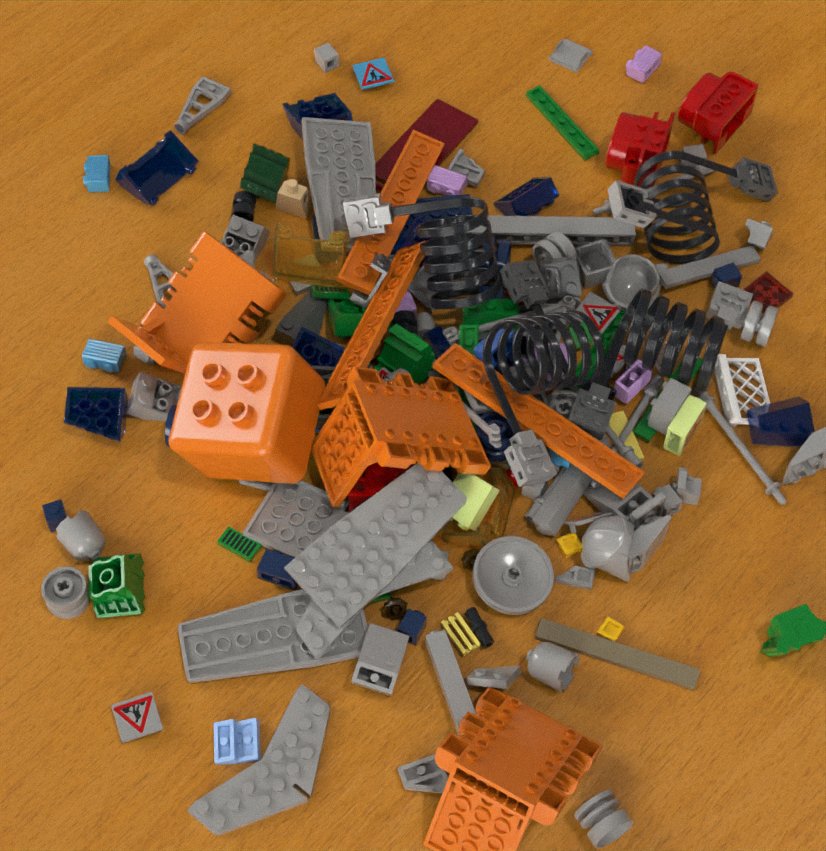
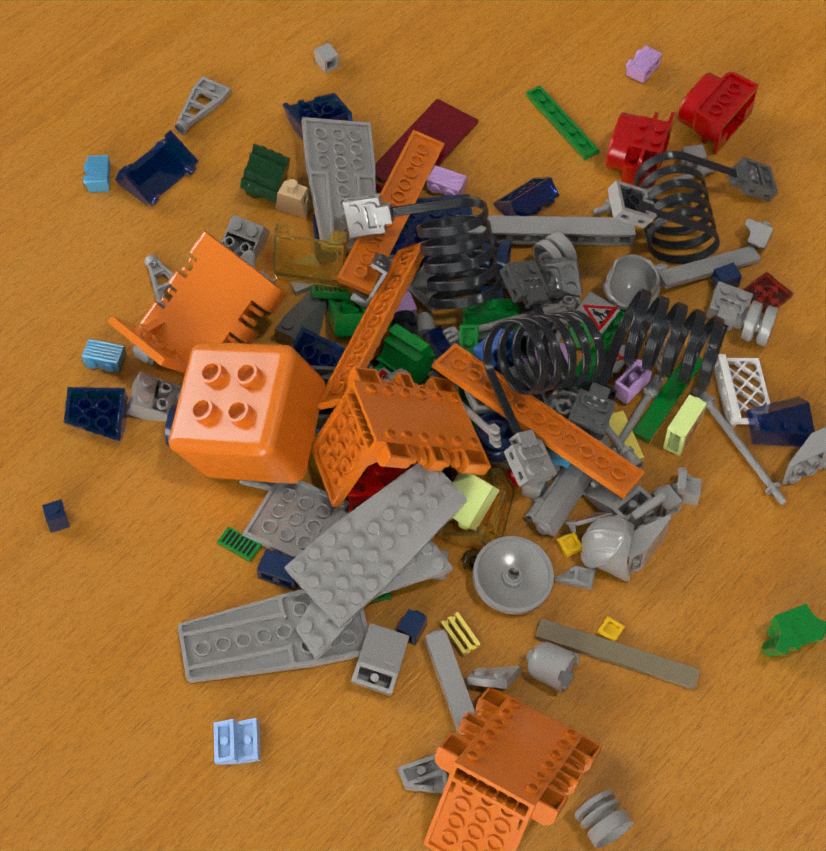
(65, 592): light grey wheel -> none
(81, 537): light grey cylinder -> none
(117, 585): green slope -> none
(137, 717): light grey piece -> none
(244, 205): black wheel -> none
(271, 782): light grey wing -> none
(373, 73): dark azure piece -> none
(395, 608): dark brown piece -> none
(468, 167): light grey wing -> none
(479, 627): black pin -> none
(570, 55): light grey piece -> none
(594, 262): light grey container -> none
(667, 405): light grey container -> none

